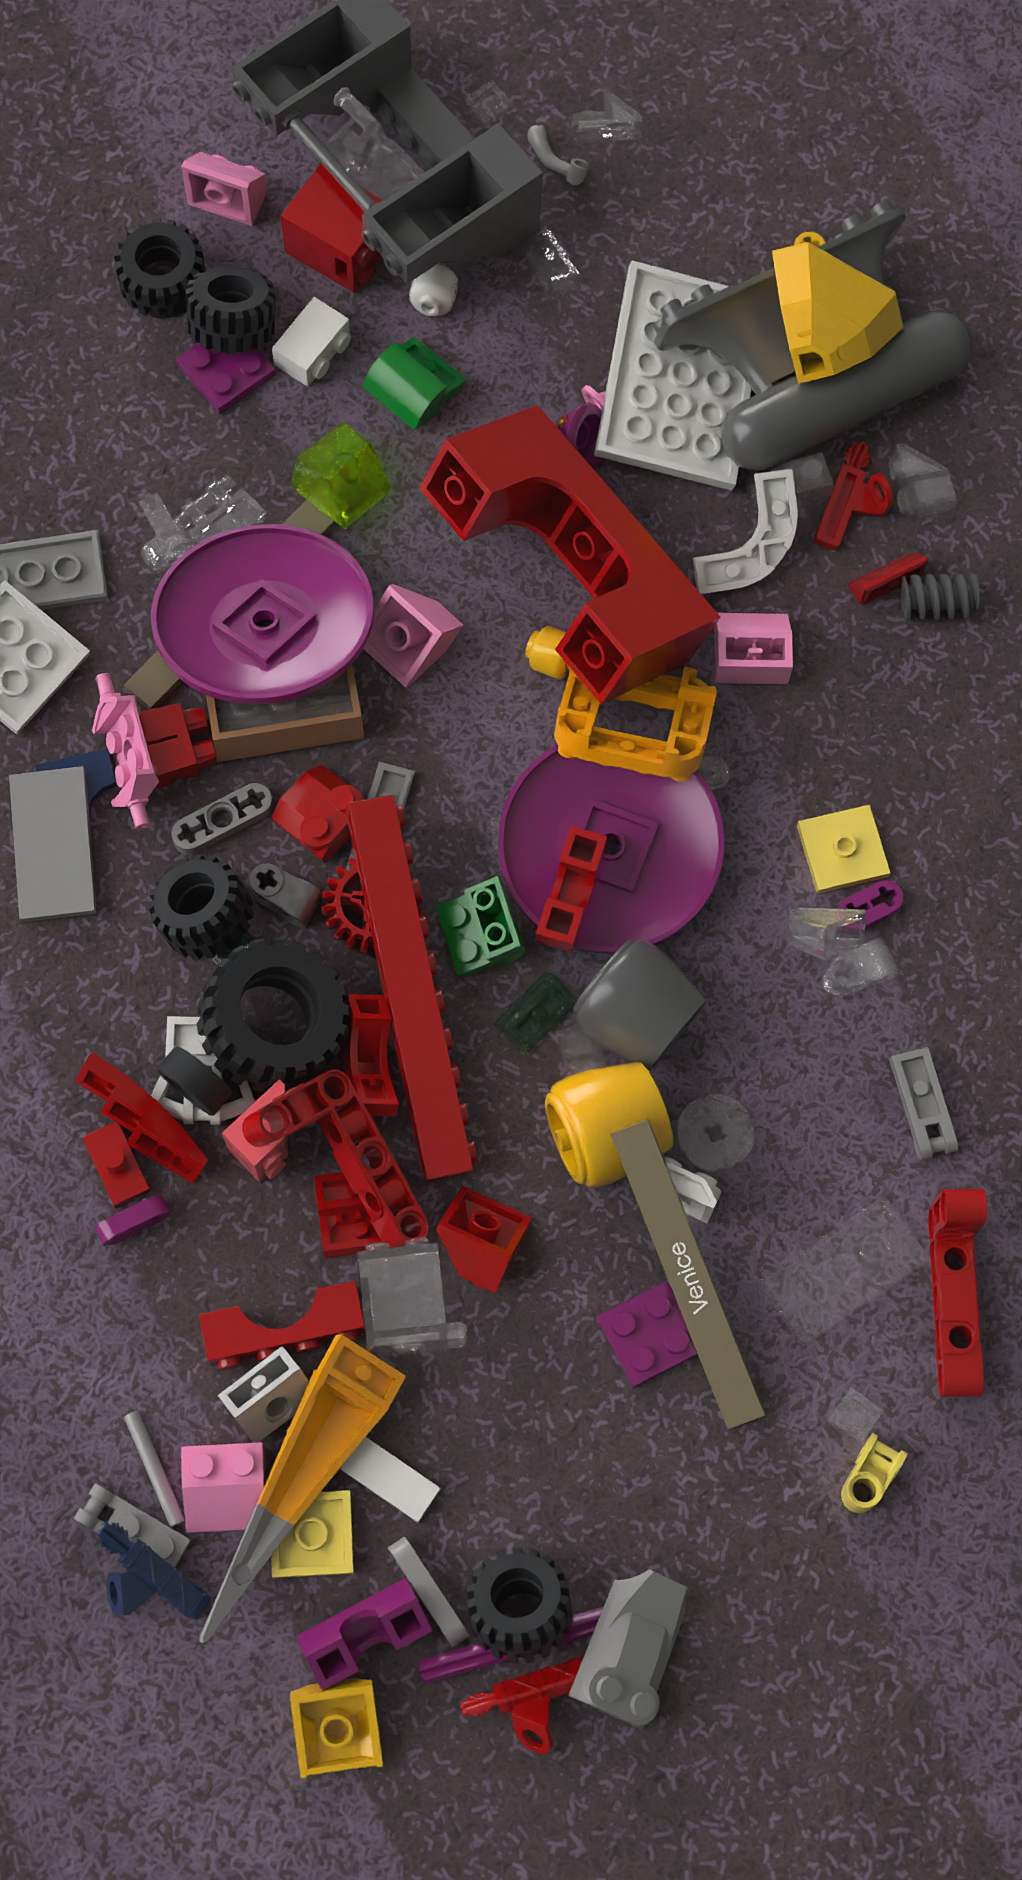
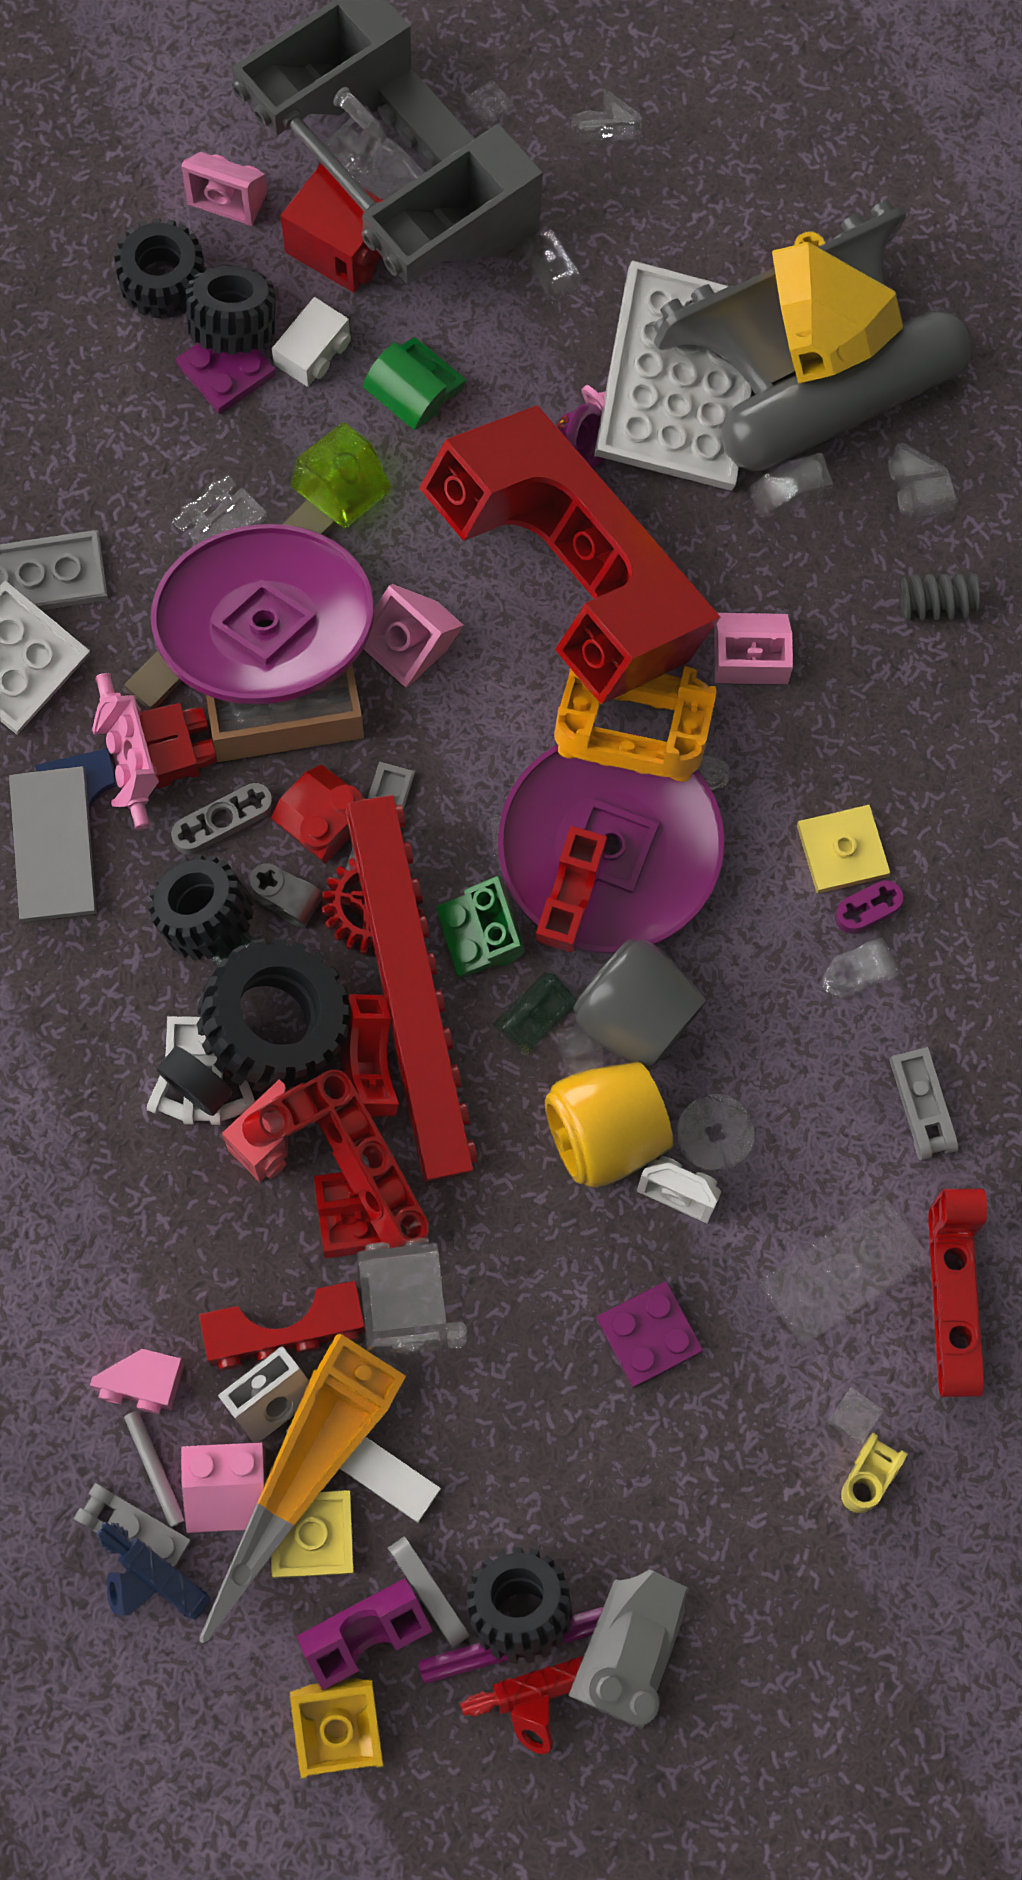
(116, 1164): red tile -> none
(132, 1220): magenta beam -> none
(141, 1377): none -> bright pink slope
(153, 1128): red slope -> none
(171, 541): clear piece -> none
(434, 291): white head -> none
(481, 1237): red slope -> none
(543, 655): yellow head -> none
(574, 172): light grey piece -> none
(687, 1273): dark tan tile -> none
(768, 544): white plate -> none
(826, 930): clear slope -> none
(852, 496): red piece -> none
(887, 577): red slope -> none

